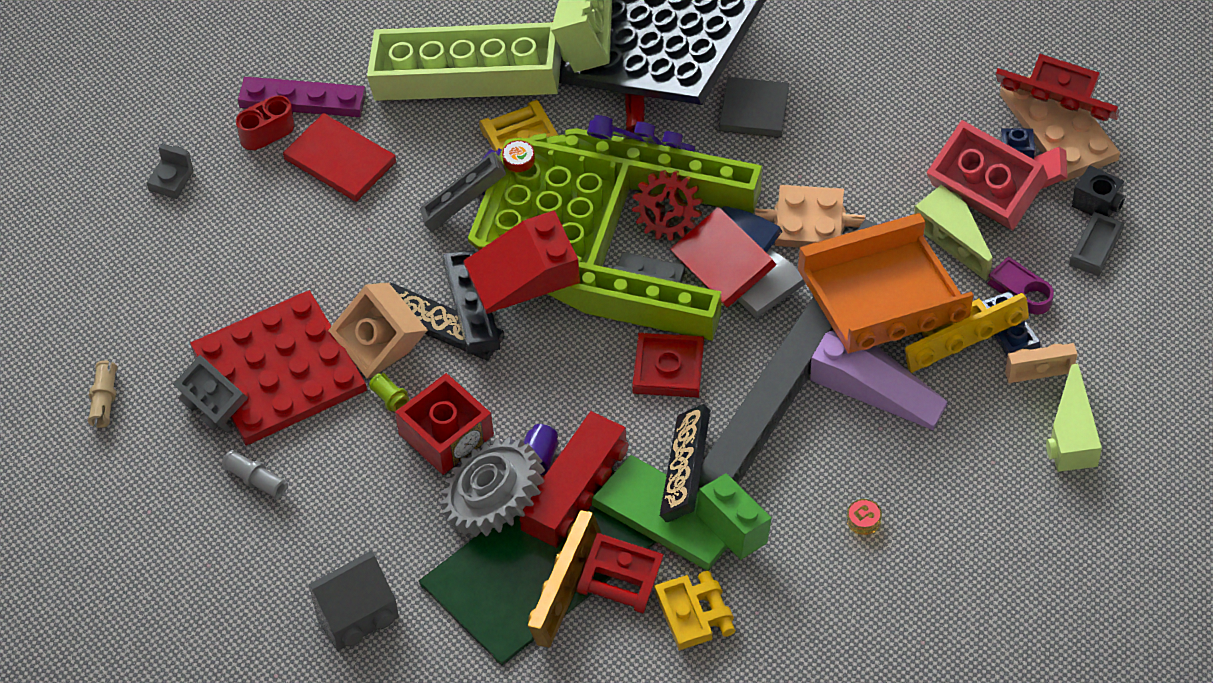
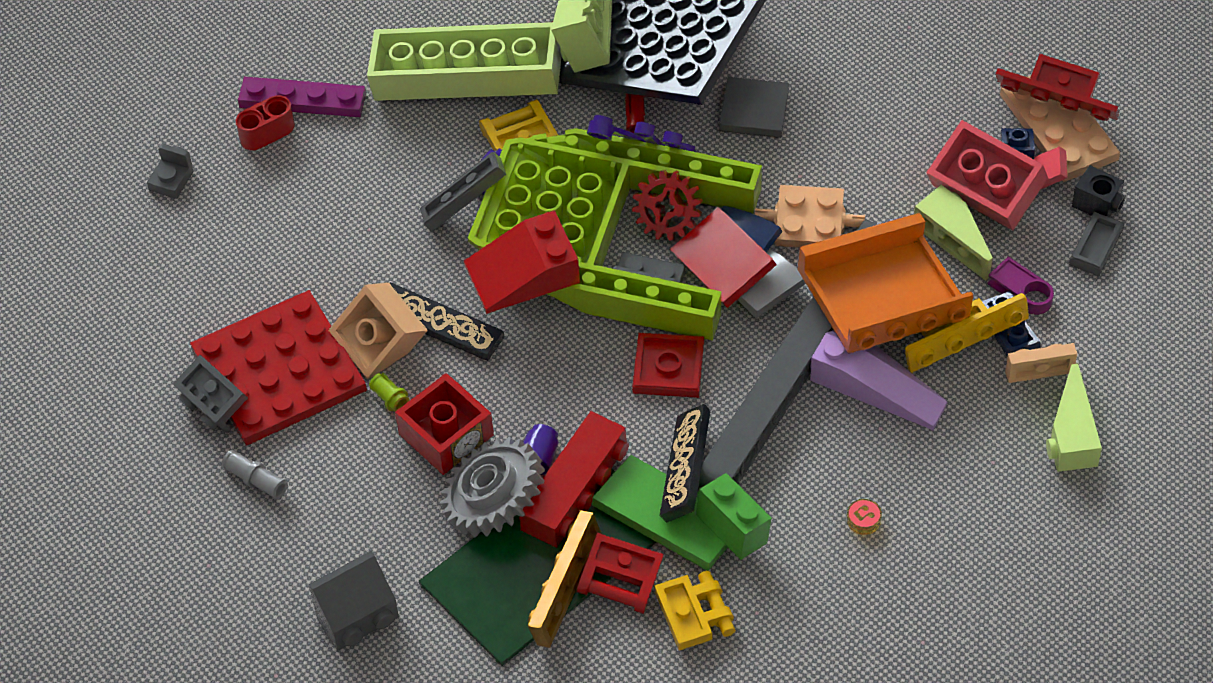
(102, 394): tan pin -> none
(339, 157): red tile -> none
(476, 326): black tile -> none
(518, 156): tile -> none

